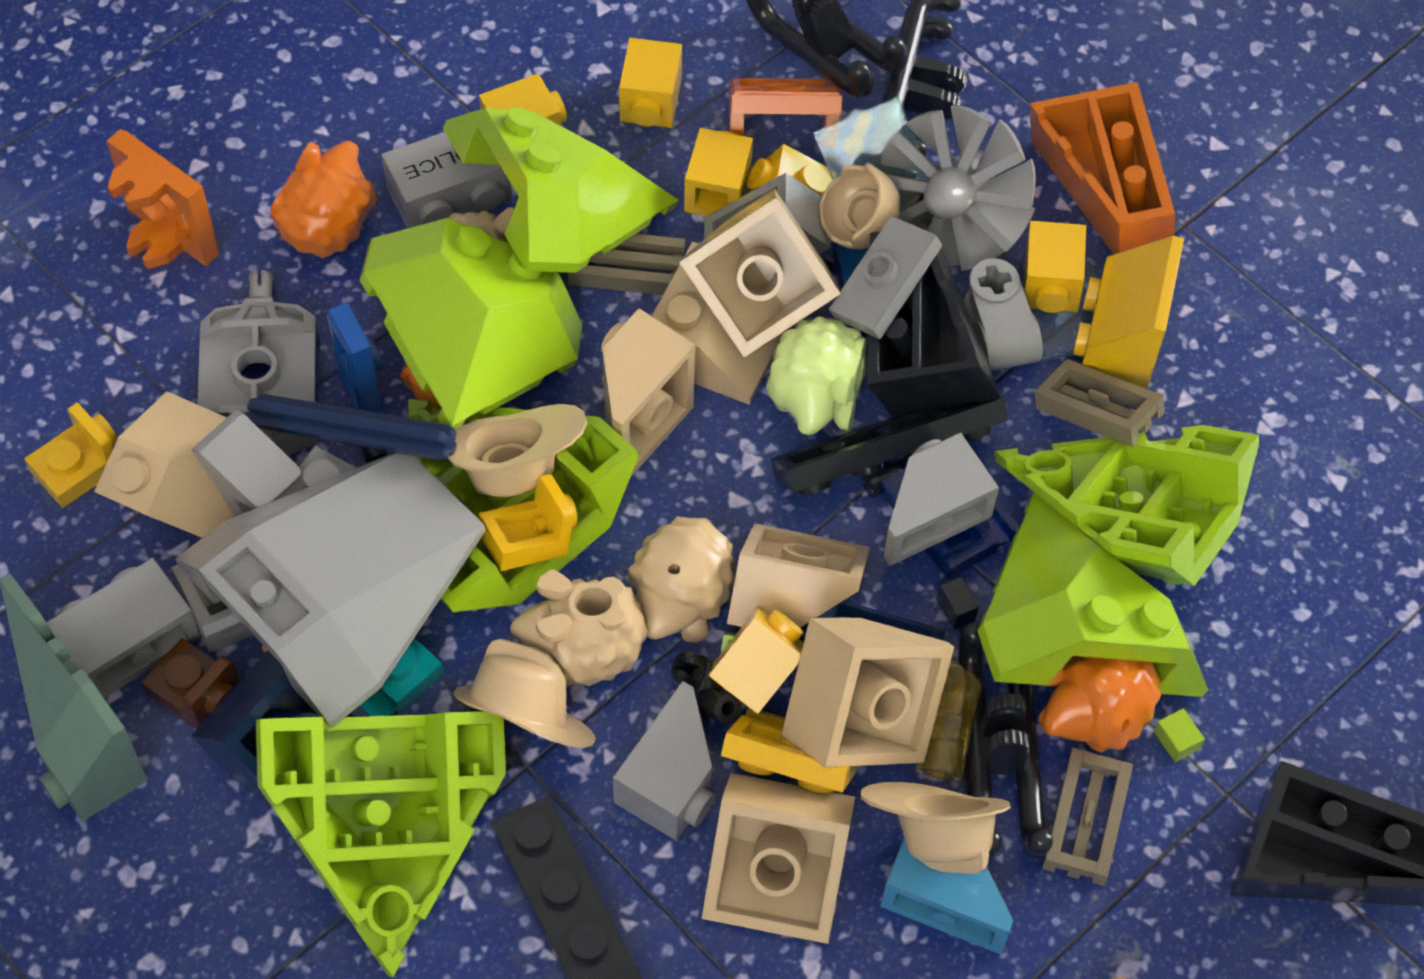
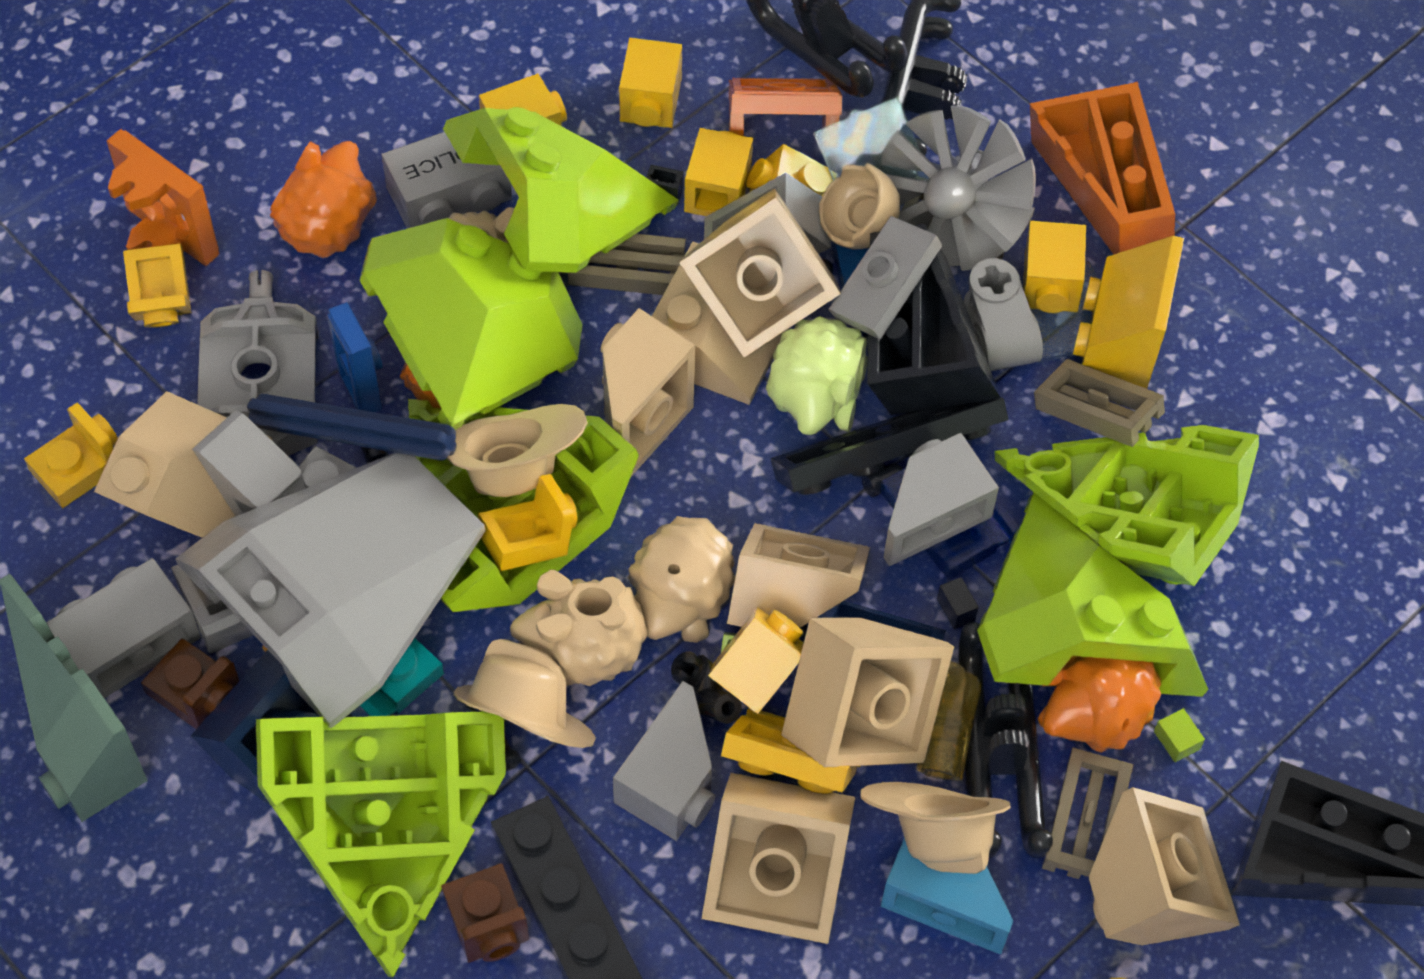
(157, 285): none -> yellow bracket
(486, 914): none -> reddish brown bracket
(667, 179): none -> black piece
(1159, 873): none -> tan slope

